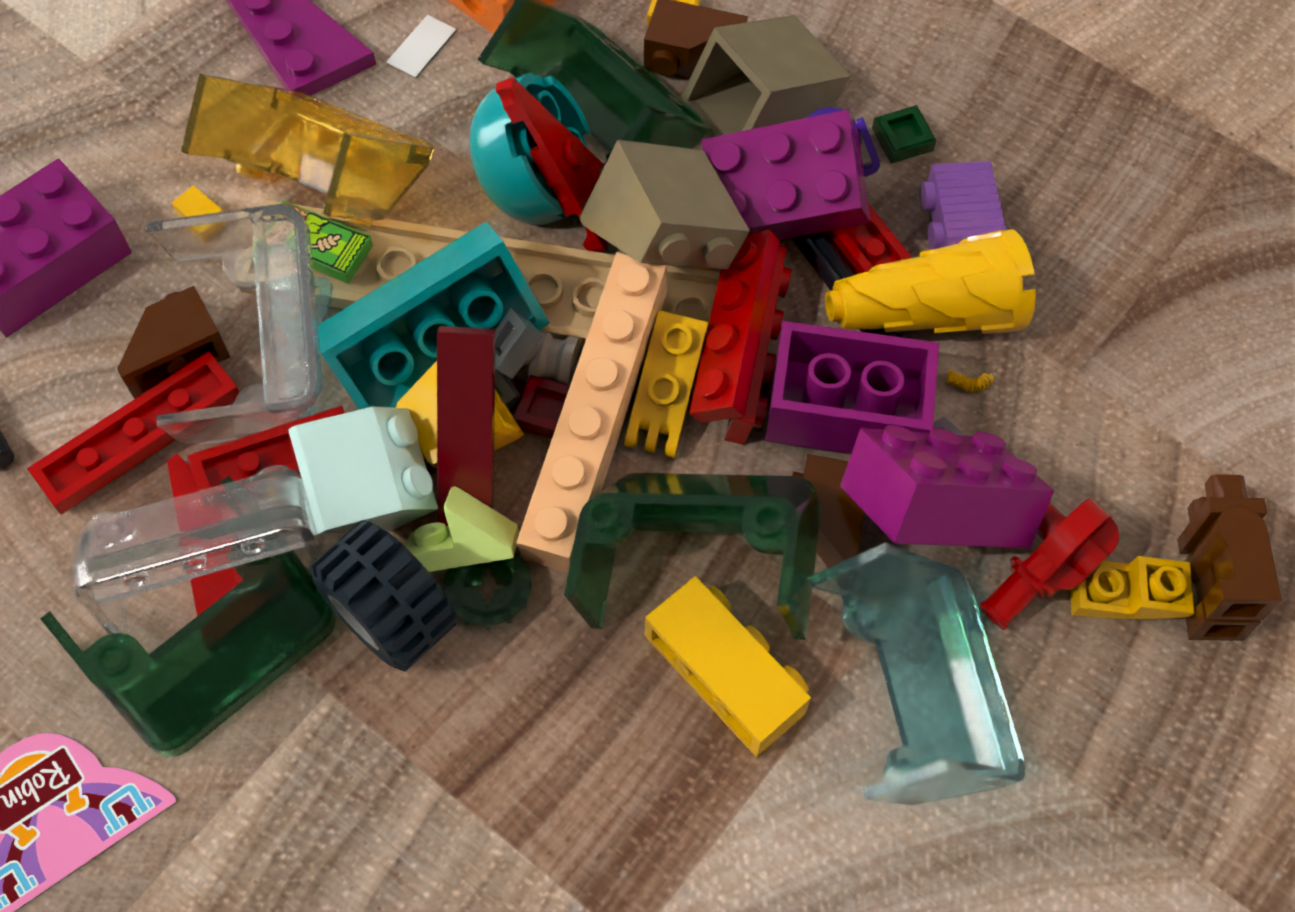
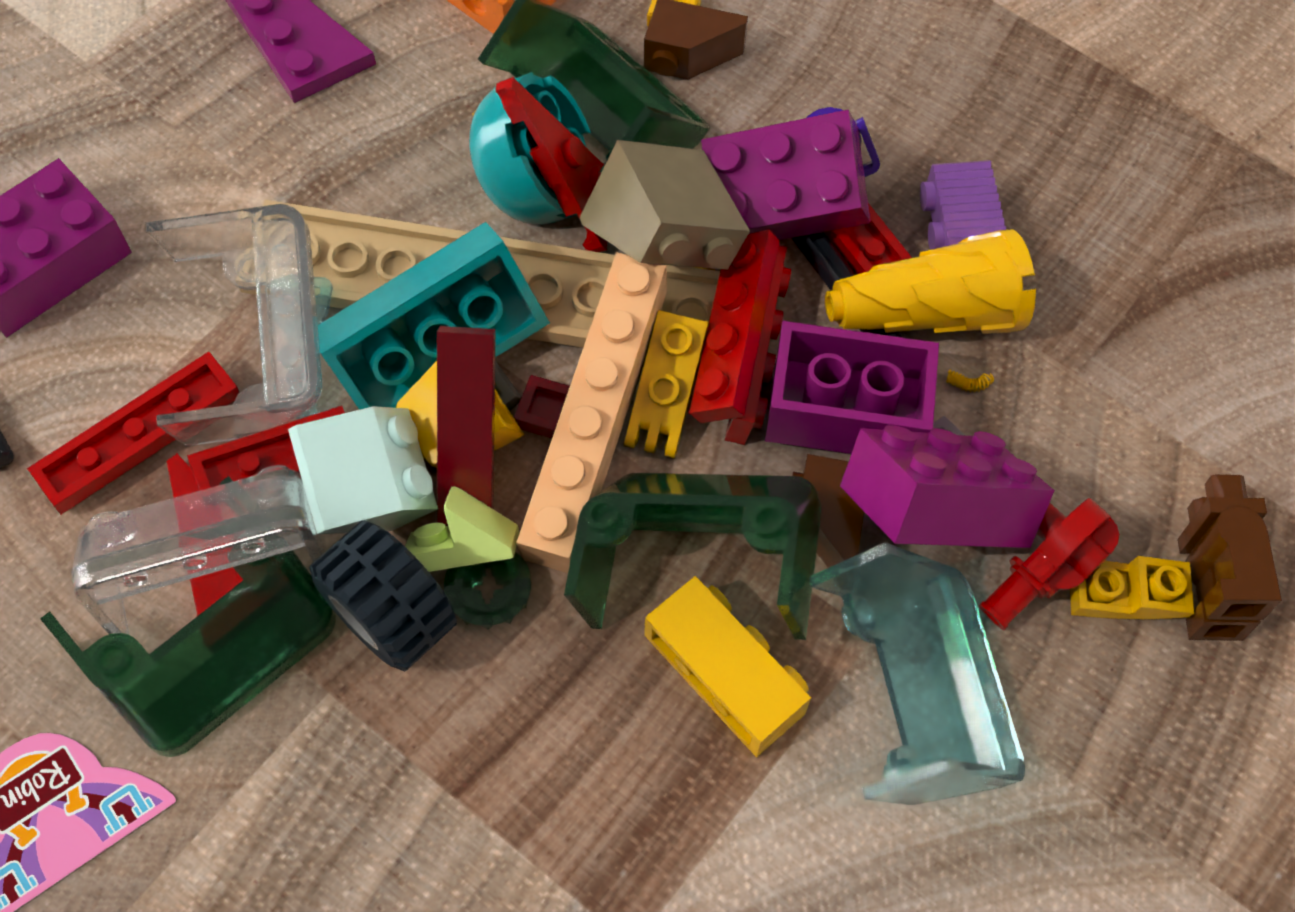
(169, 339): reddish brown slope -> none
(194, 203): yellow piece -> none
(308, 140): clear yellow windscreen -> none
(334, 246): tile -> none
(421, 45): white sticker -> none
(515, 343): dark grey plate -> none
(556, 358): light grey wheel -> none
(762, 76): dark tan slope -> none
(904, 134): dark green tile -> none

